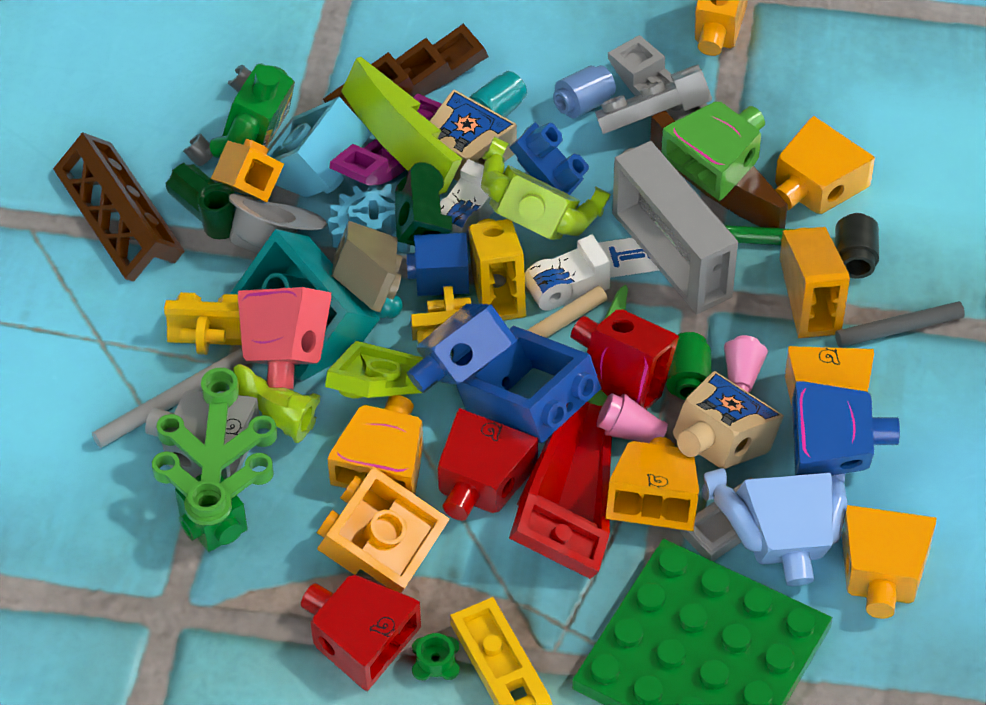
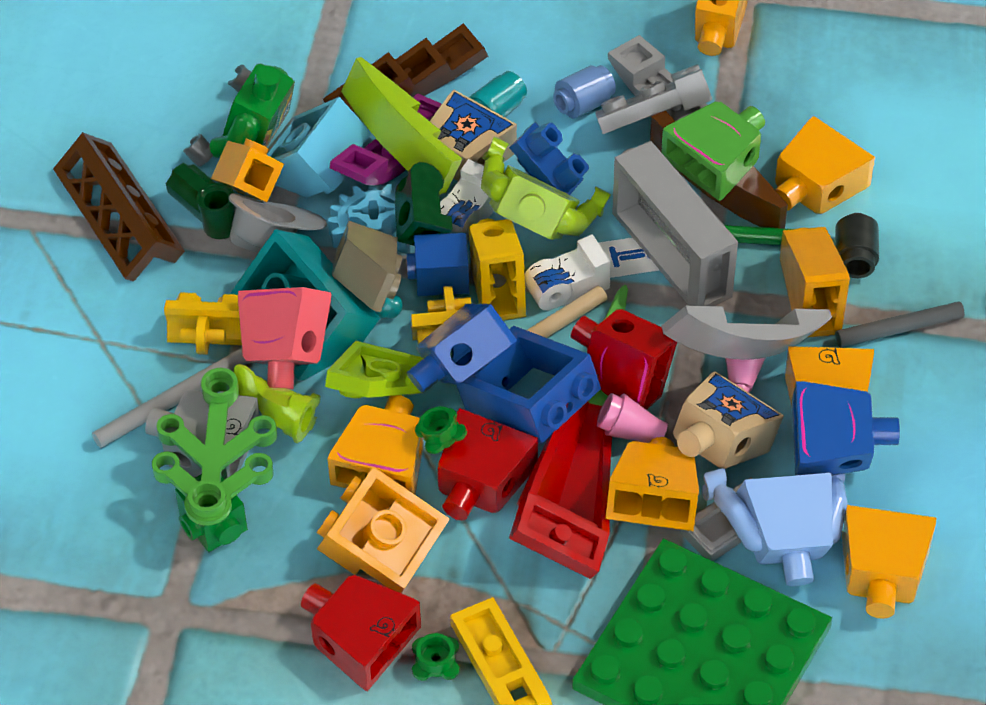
(439, 429): none -> green plate
(689, 364): green brick -> none
(708, 332): none -> light grey slope

